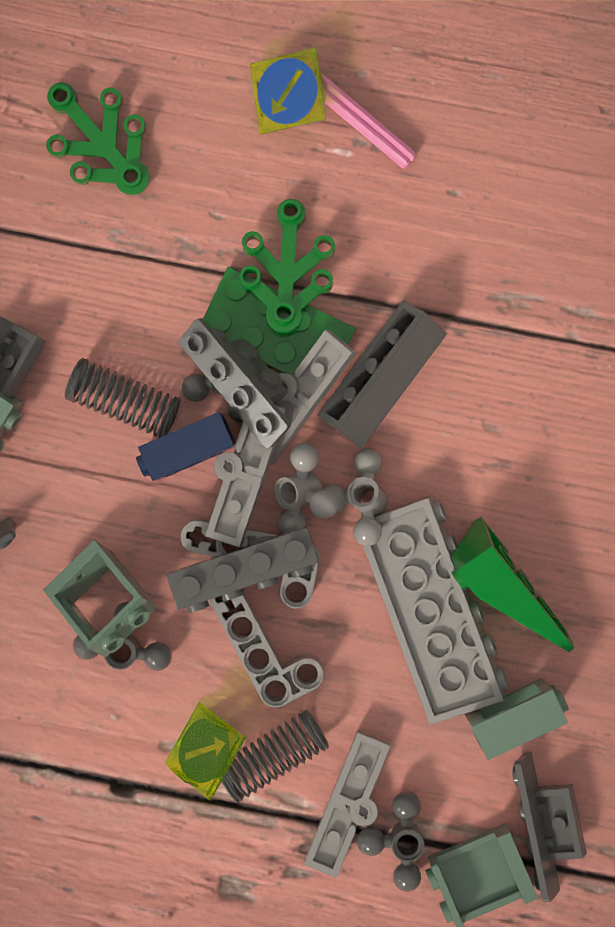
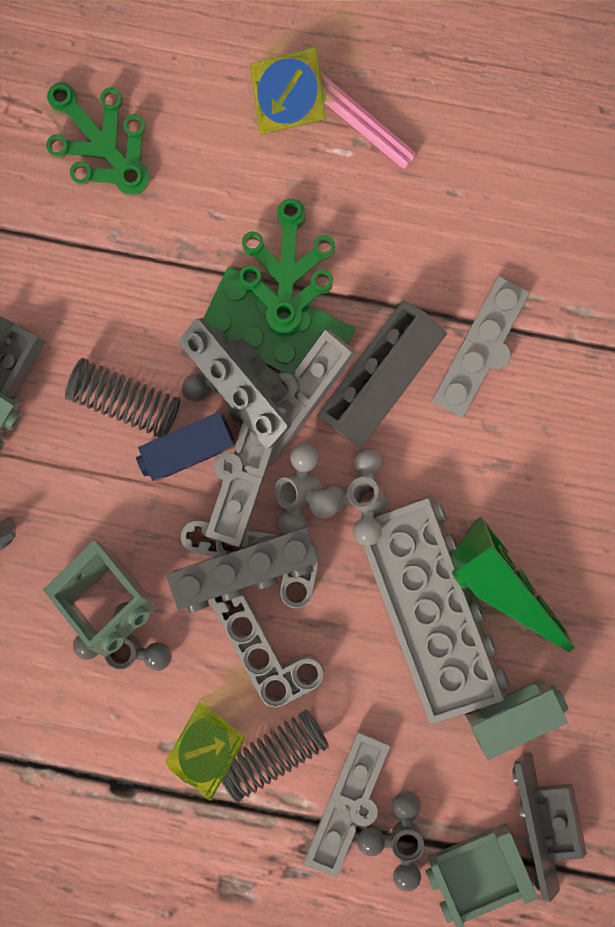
(481, 347): none -> light grey hinge

